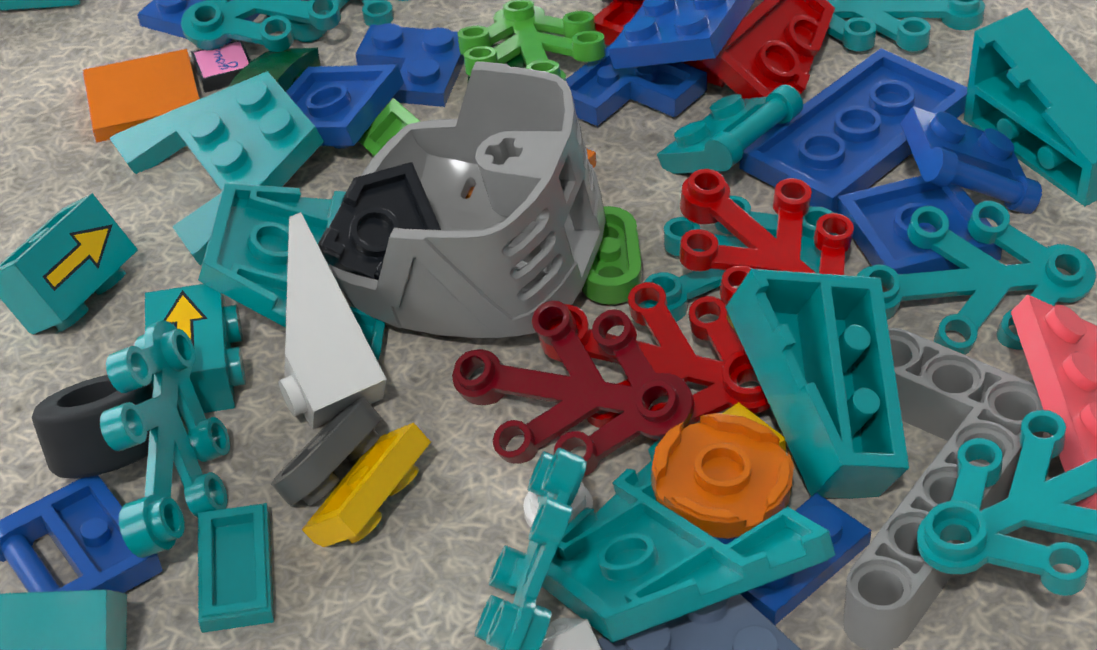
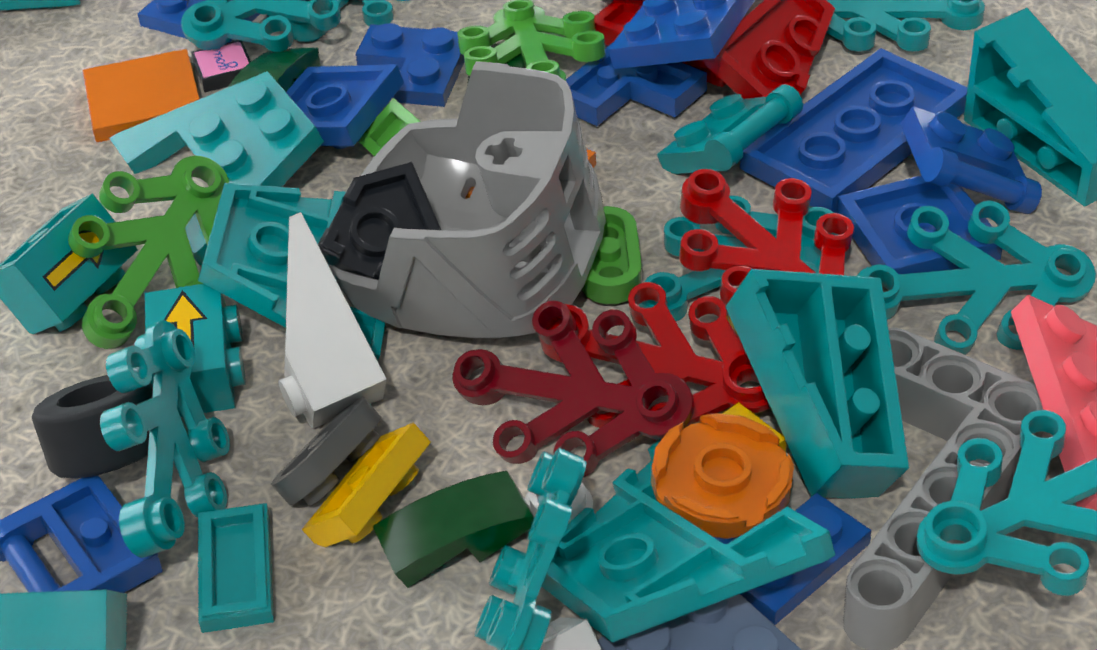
(161, 237): none -> bright green plant
(470, 514): none -> dark green slope

